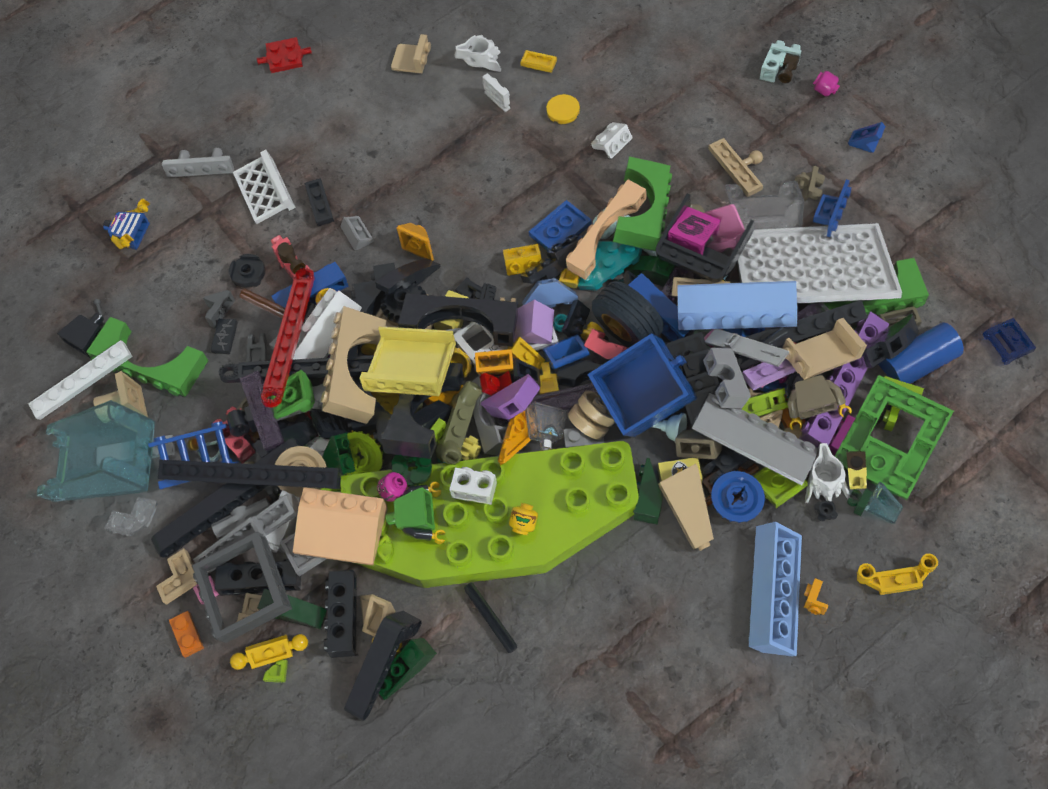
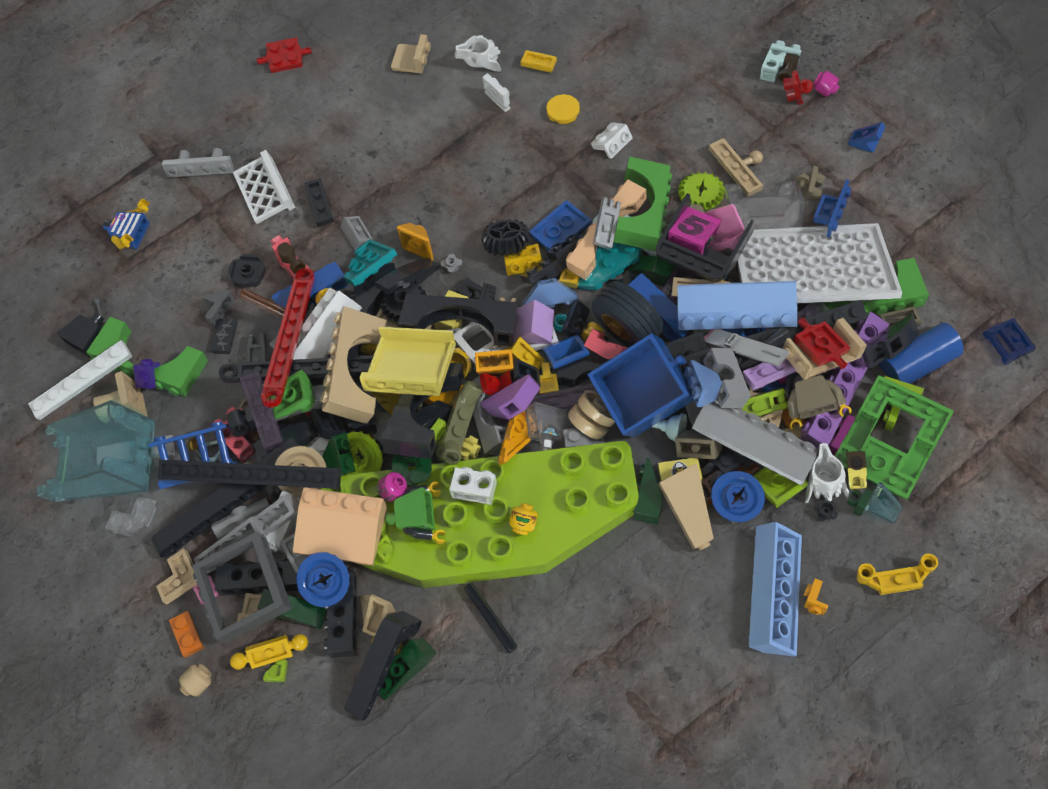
(145, 374): none -> dark purple bracket
(195, 680): none -> tan head
(321, 593): none -> blue gear
(368, 260): none -> teal plate
(451, 267): none -> light grey plate
(505, 237): none -> black gear
(606, 223): none -> light grey hinge
(703, 383): none -> medium blue slope
(711, 195): none -> lime gear
(795, 88): none -> red hips
(821, 343): none -> red plate

